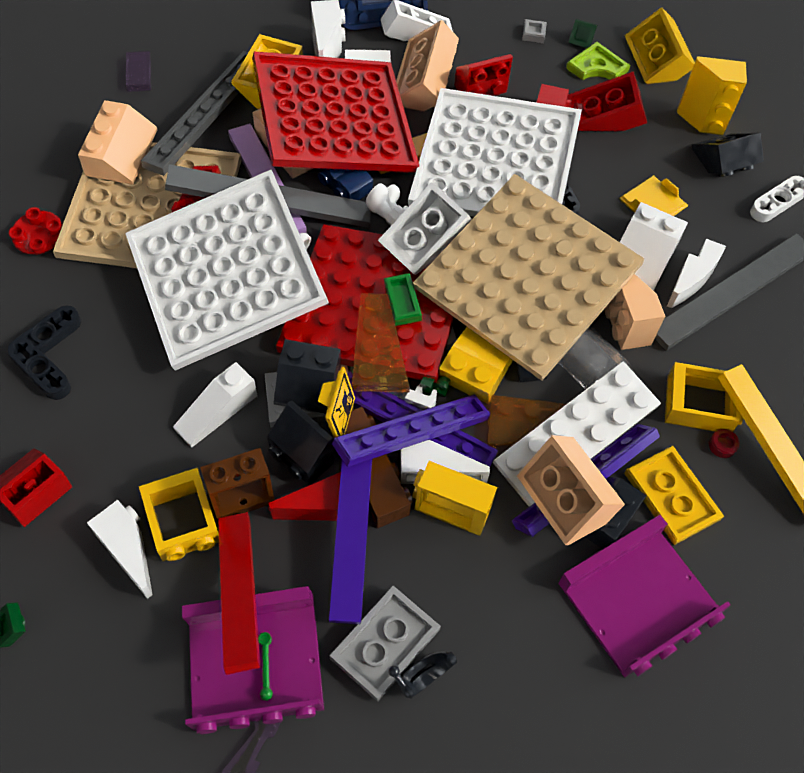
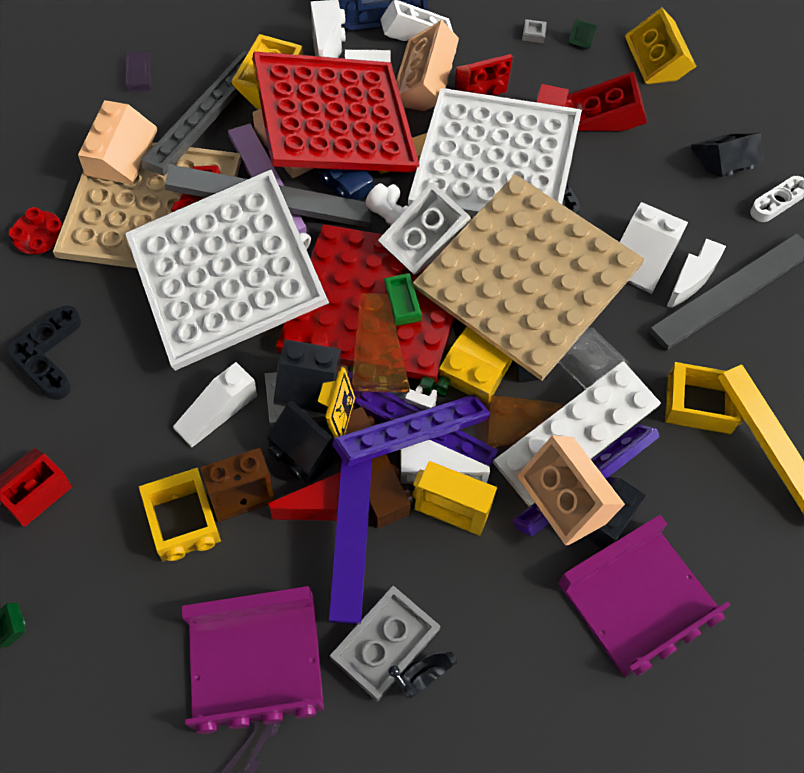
(123, 539): white slope -> none
(238, 595): red tile -> none
(265, 640): green hinge -> none
(597, 62): lime tile -> none
(635, 314): light nougat slope -> none
(656, 194): yellow piece -> none
(674, 494): yellow tile -> none
(712, 94): yellow slope -> none
(724, 443): dark red tile -> none

